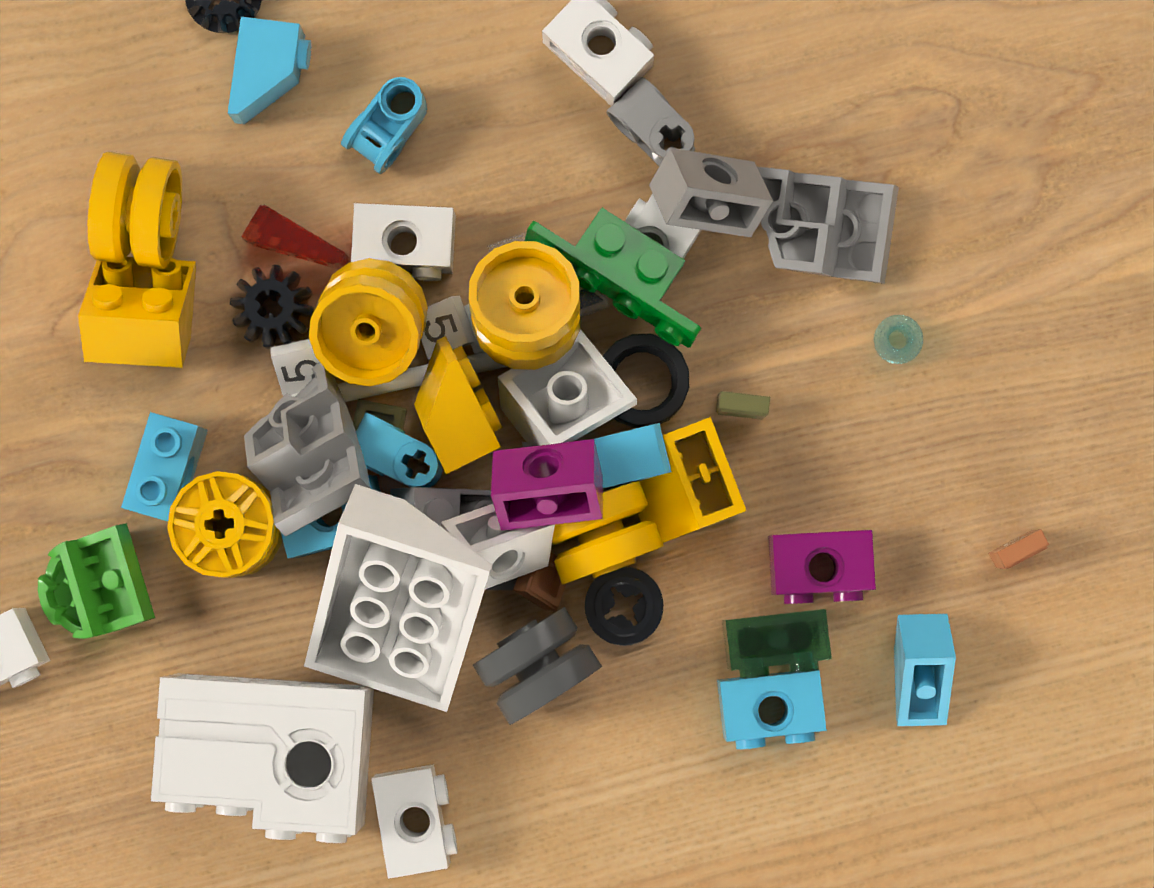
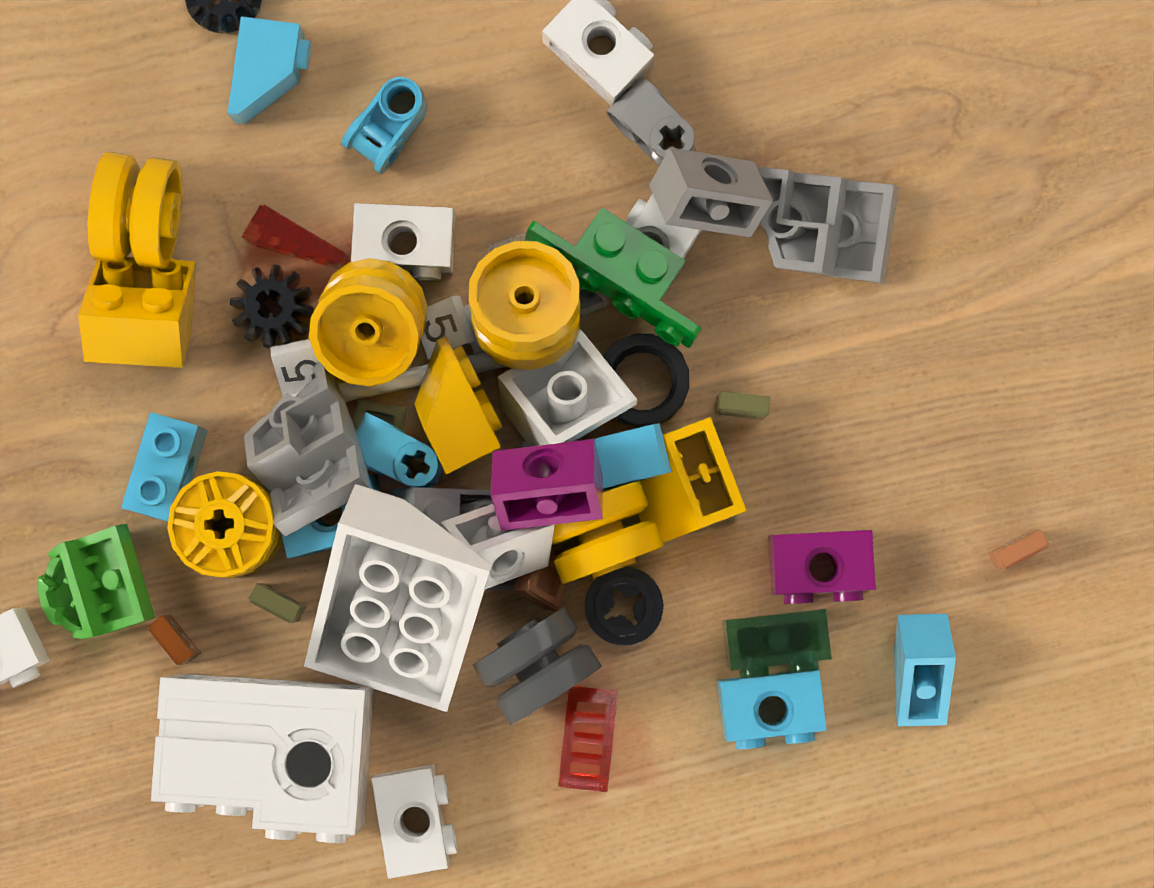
(174, 640): none -> dark orange tile
(276, 603): none -> olive tile
(584, 780): none -> clear red slope
(913, 337): clear light blue plate -> none

